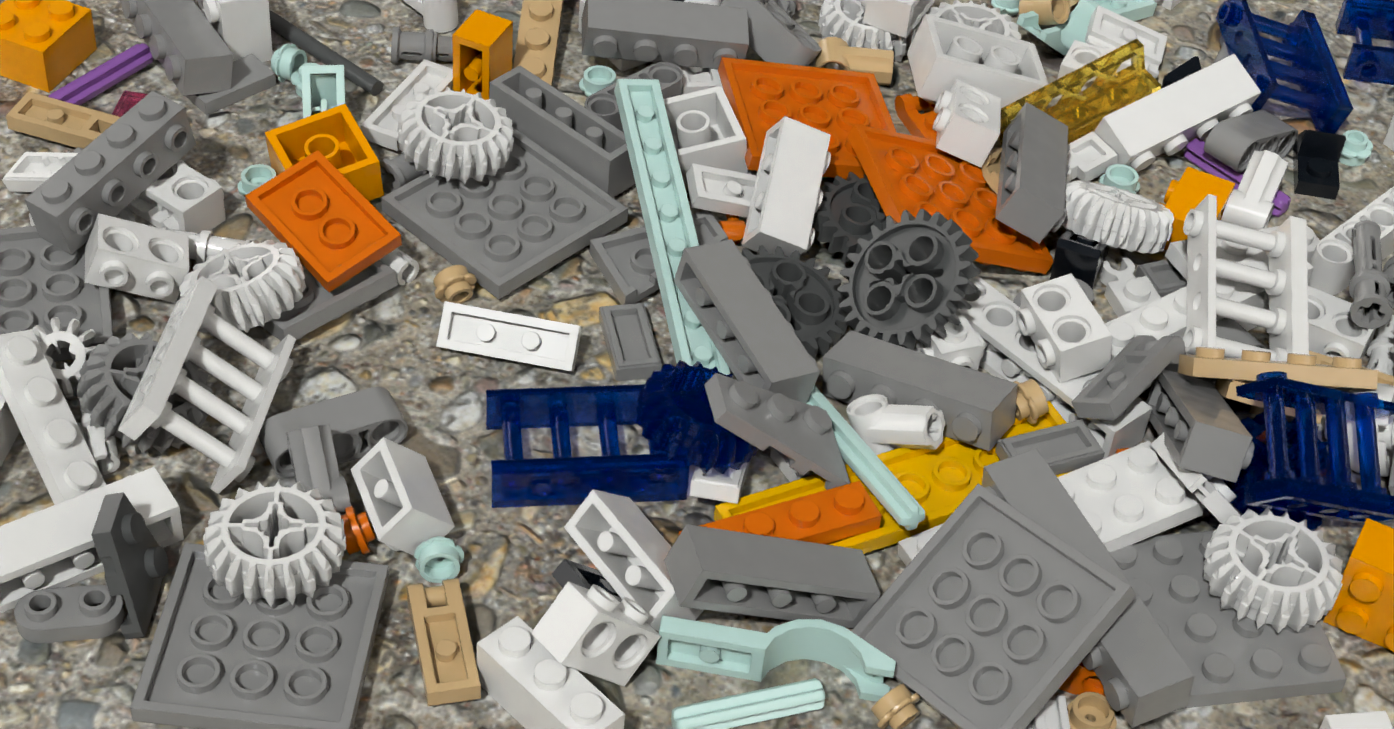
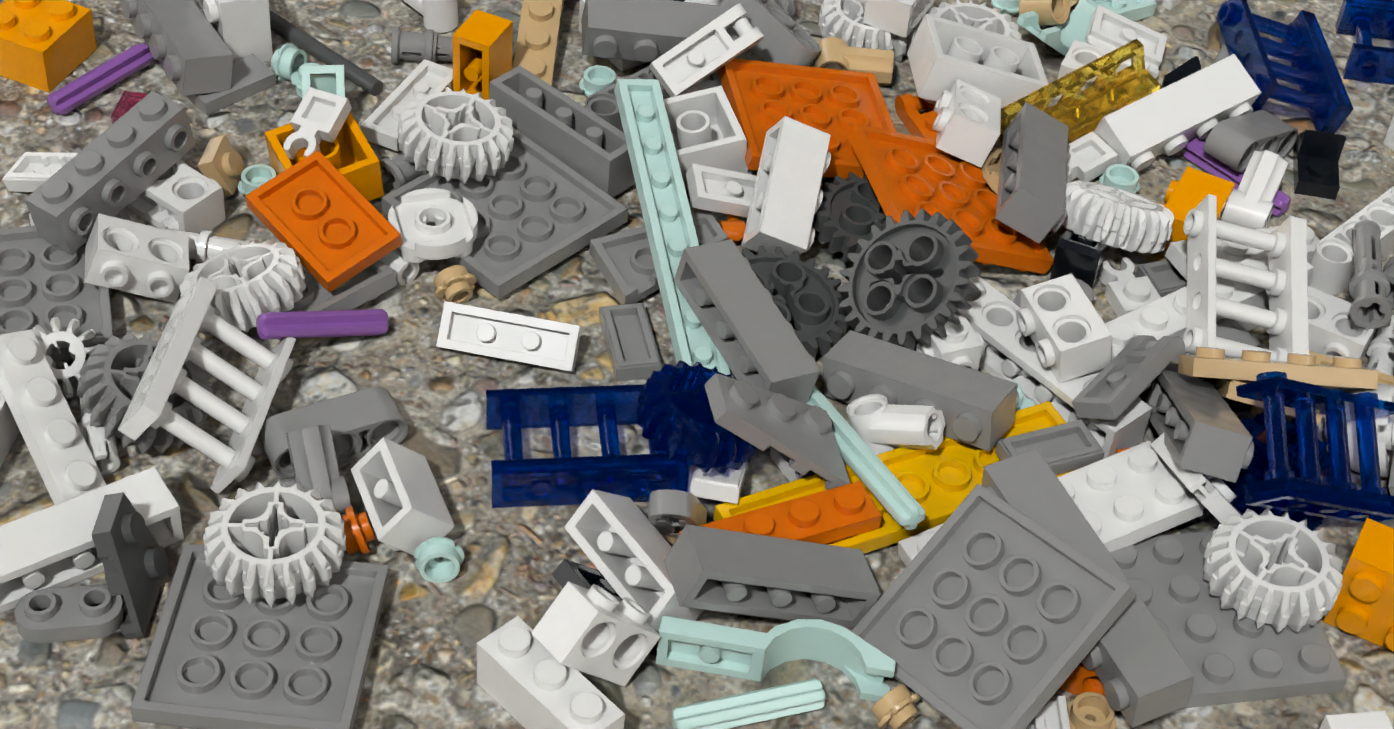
(58, 120): tan plate -> none
(222, 164): none -> tan plate
(316, 119): none -> white plate
(322, 323): none -> medium lavender axle
(443, 643): tan plate -> none
(454, 228): none -> white plate
(673, 510): none -> light grey beam
(705, 51): none -> white plate
(1030, 401): tan plate -> none
(1356, 148): light aqua plate -> none

